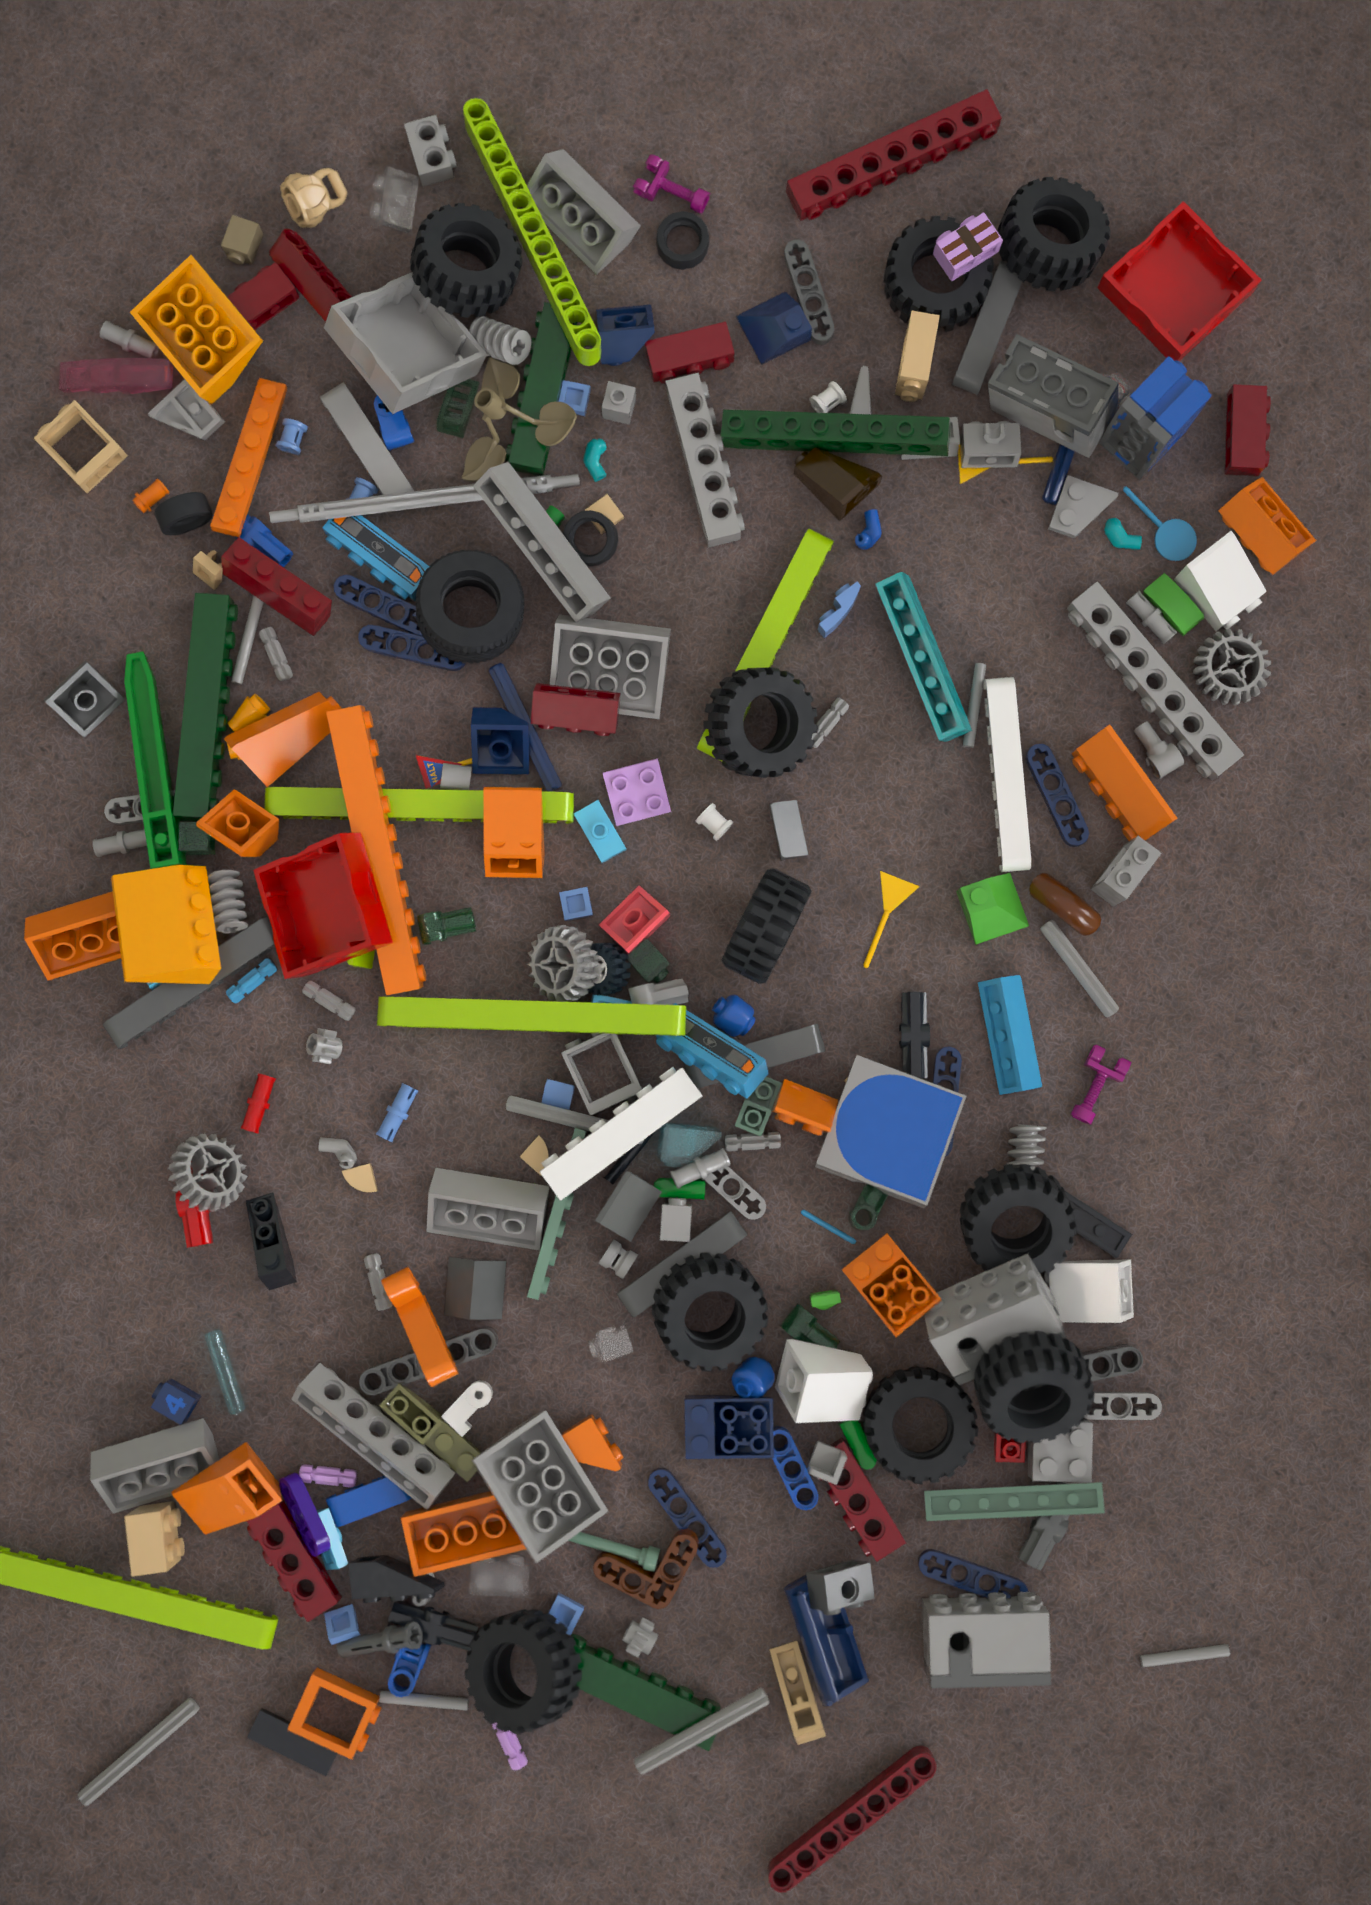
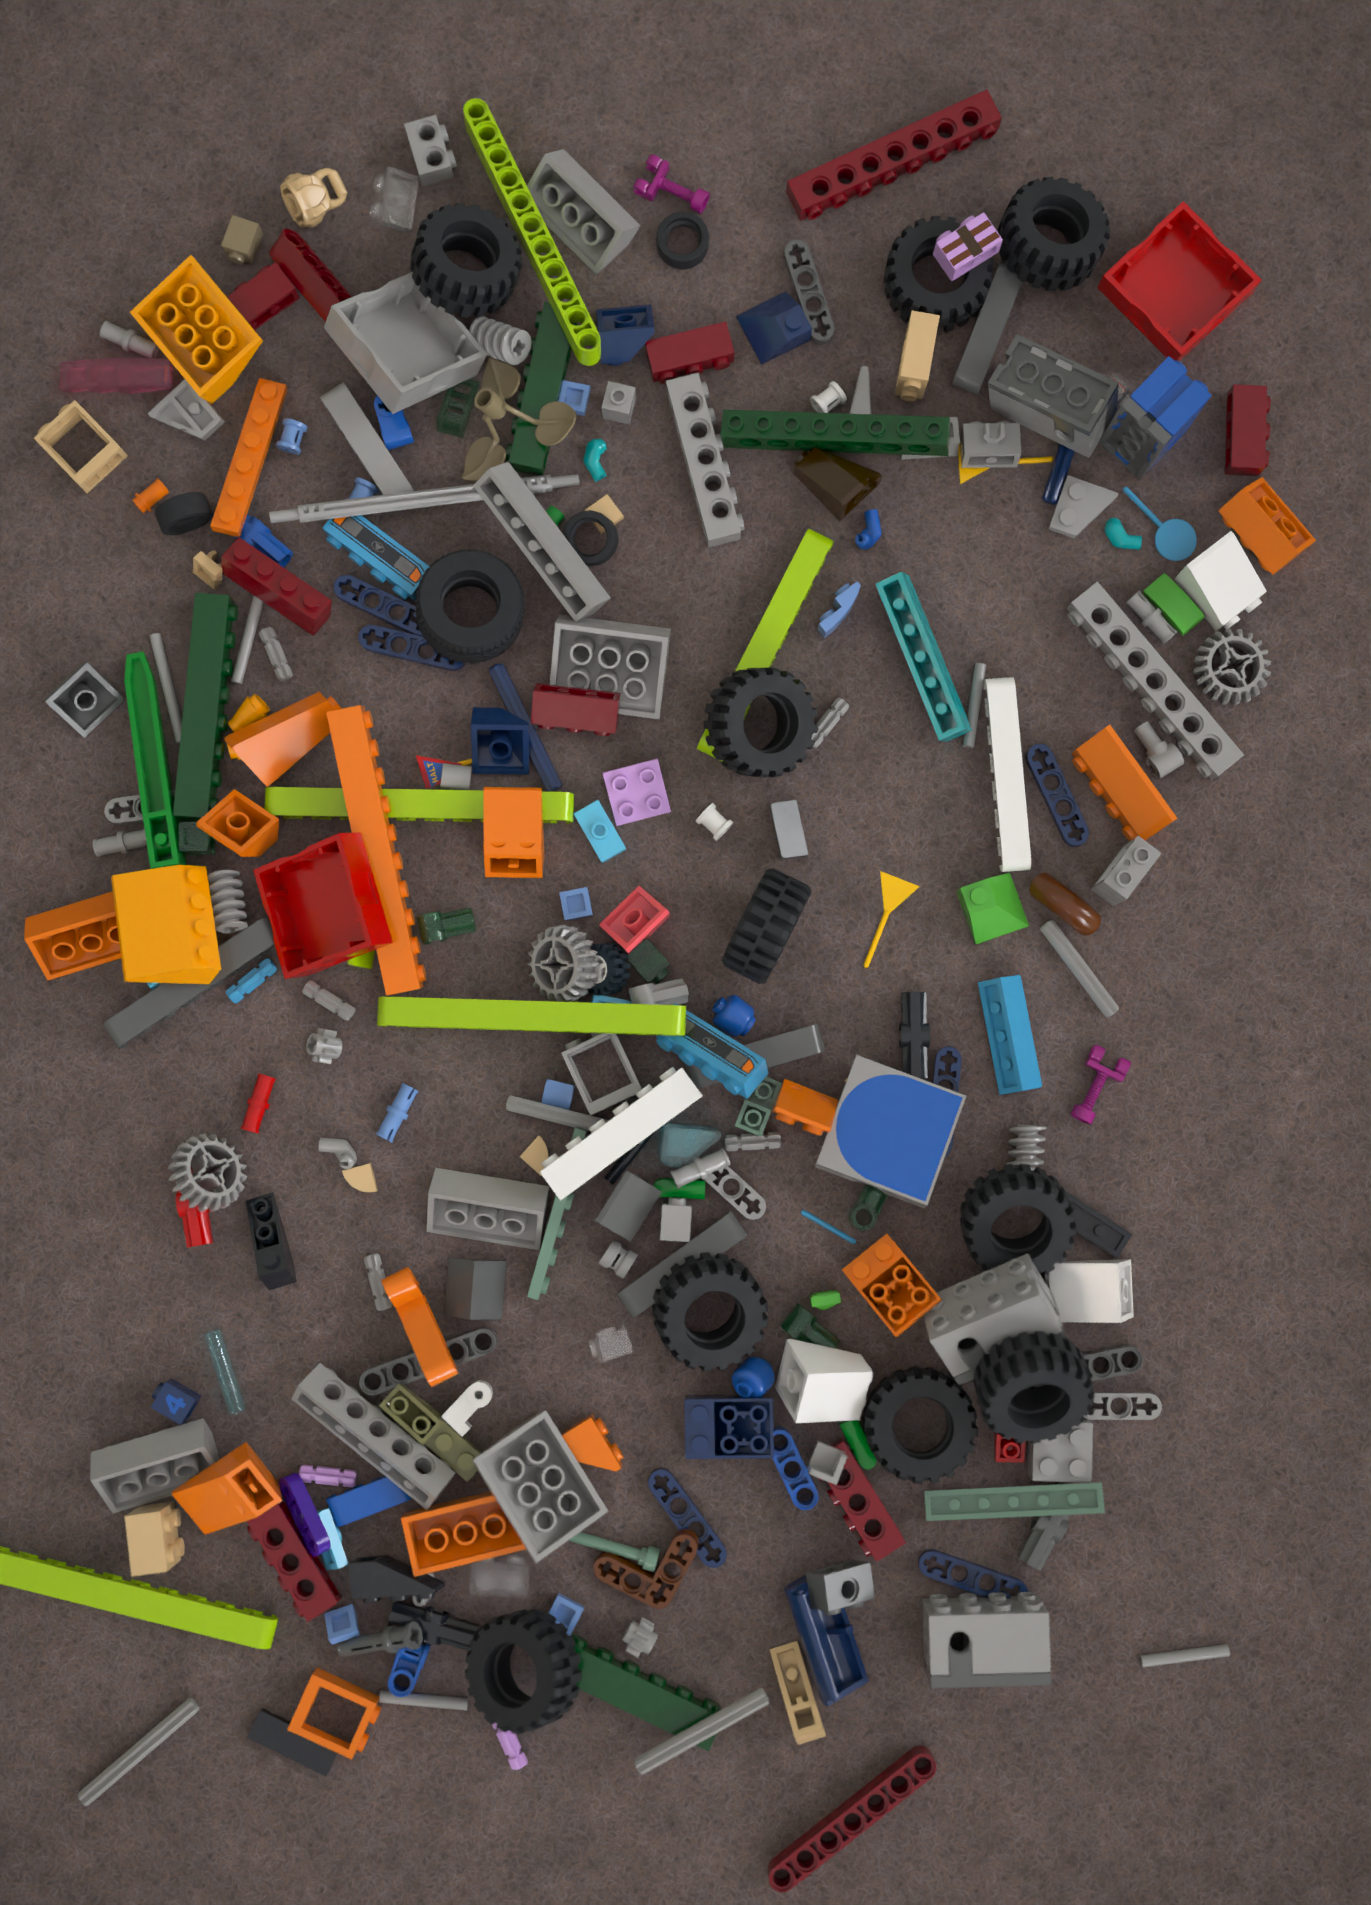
(167, 684): none -> light grey bar

